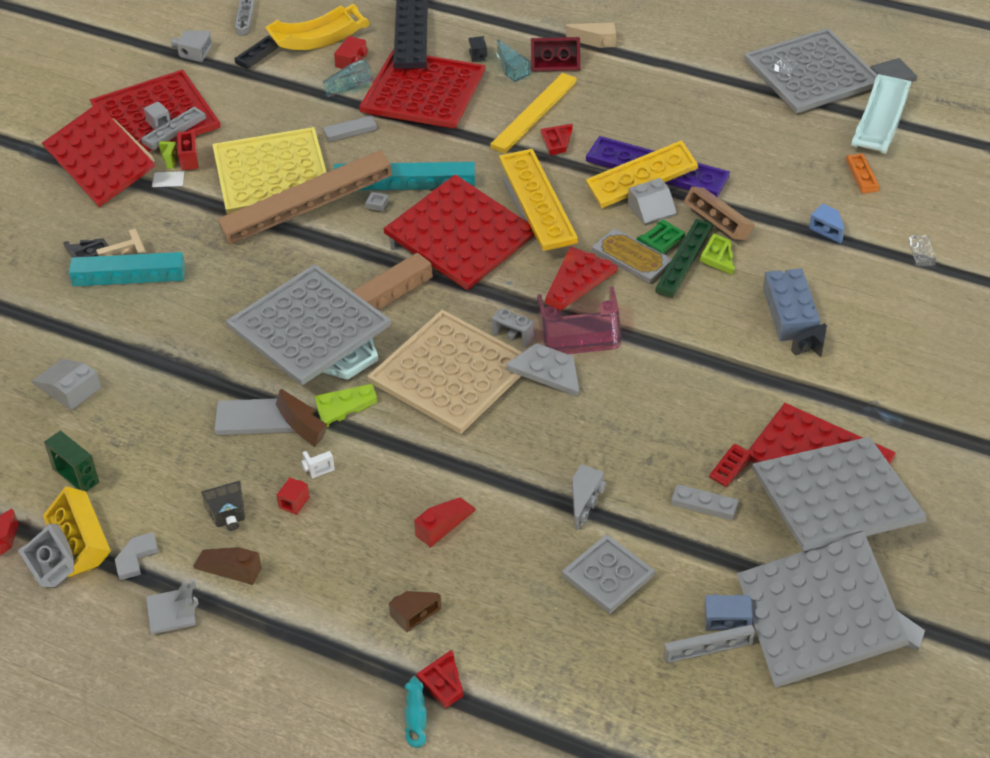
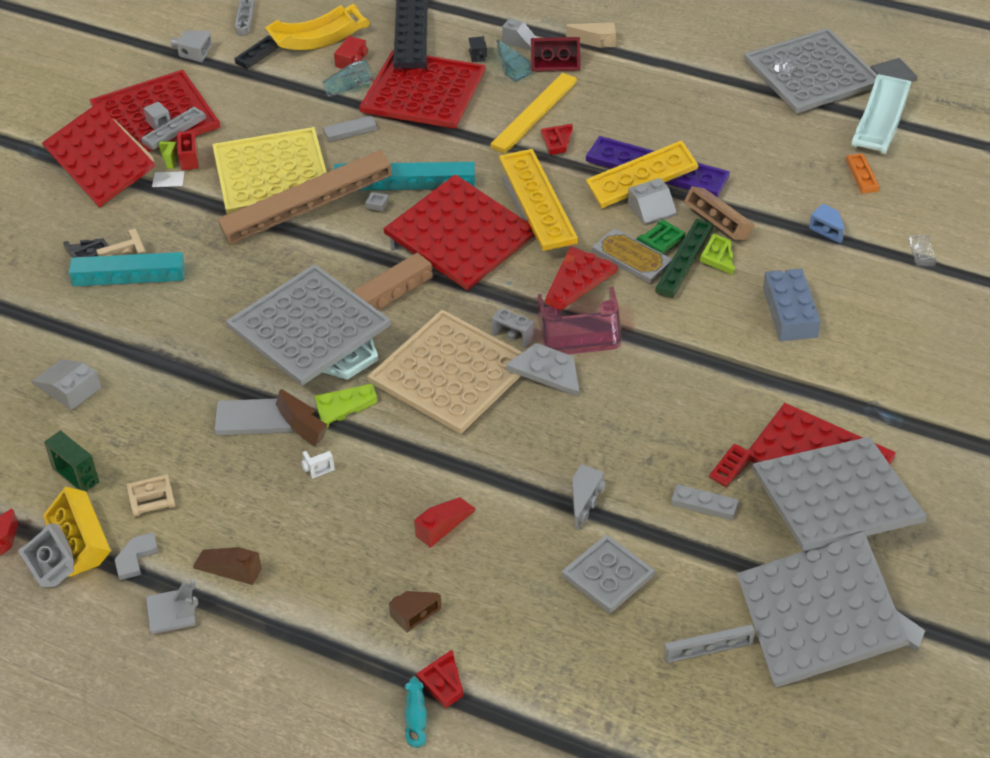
(149, 490): none -> tan plate
(225, 505): clear smoke torso -> none
(293, 496): red brick -> none
(517, 34): none -> light grey slope
(727, 612): sand blue brick -> none
(810, 339): black slope -> none

